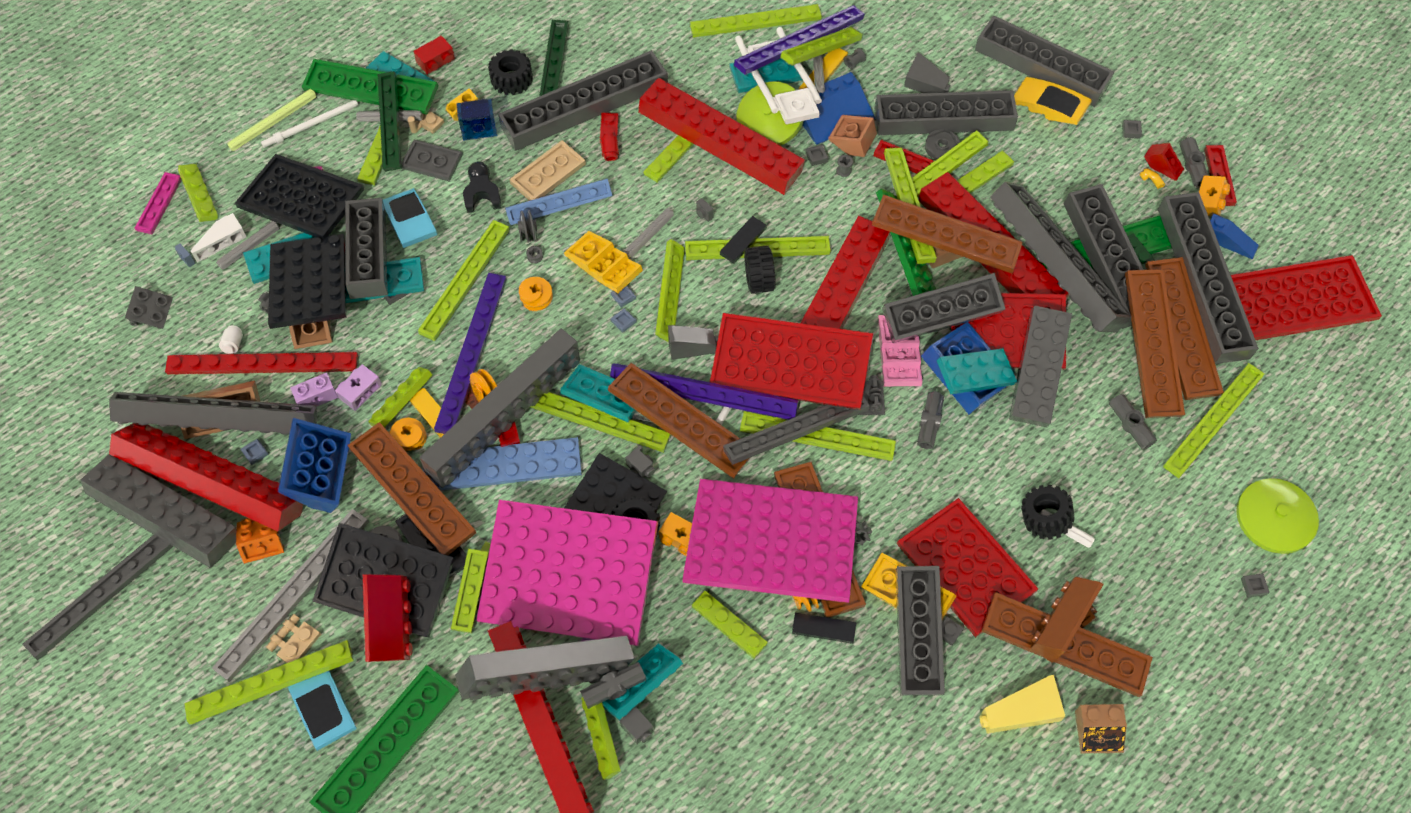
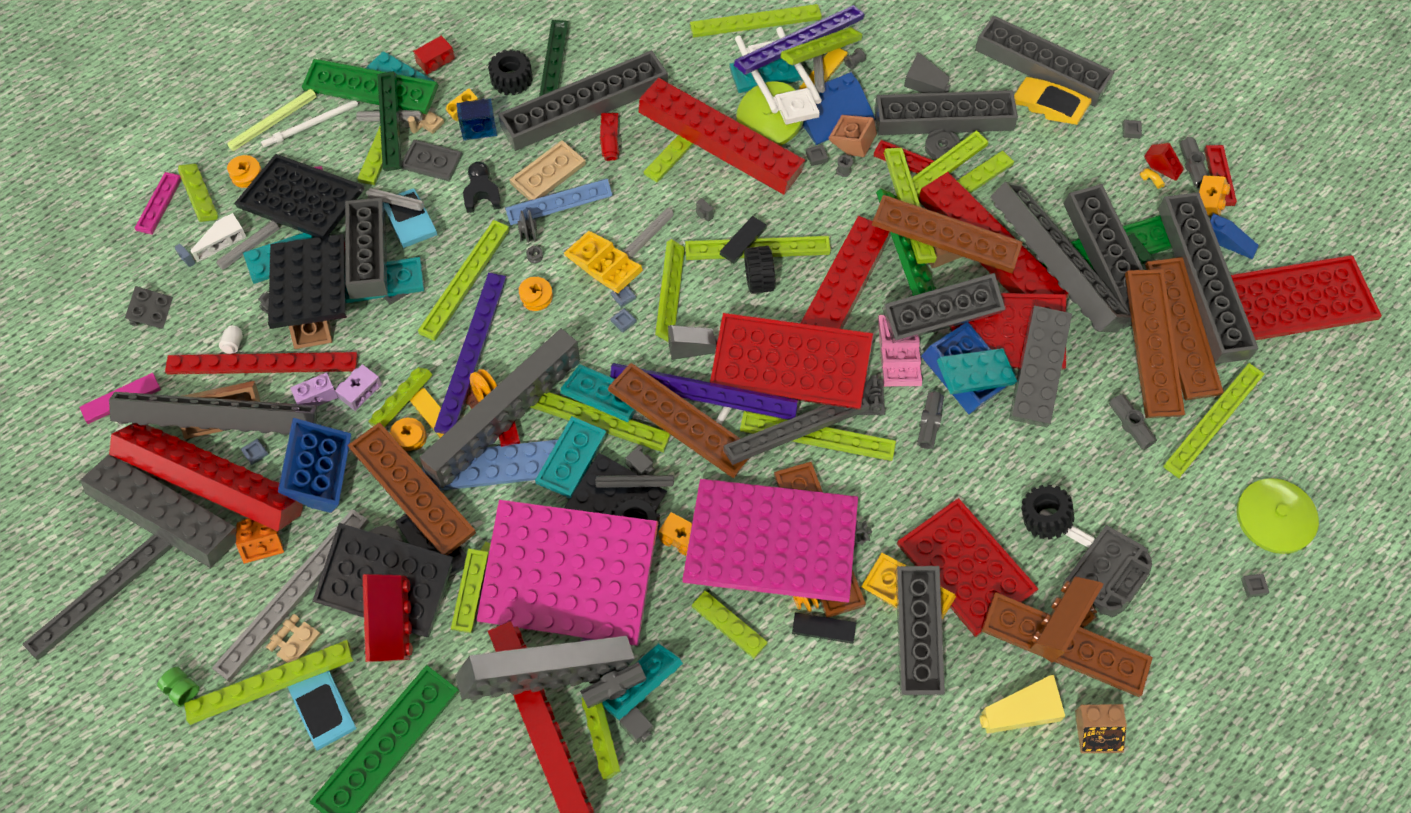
(100, 407): none -> dark pink tile
(177, 686): none -> bright green wheel
(243, 170): none -> light orange piece
(396, 199): none -> light grey axle
(571, 457): none -> teal plate
(634, 481): none -> dark grey axle
(950, 631): dark grey plate -> none
(1119, 565): none -> dark grey plate

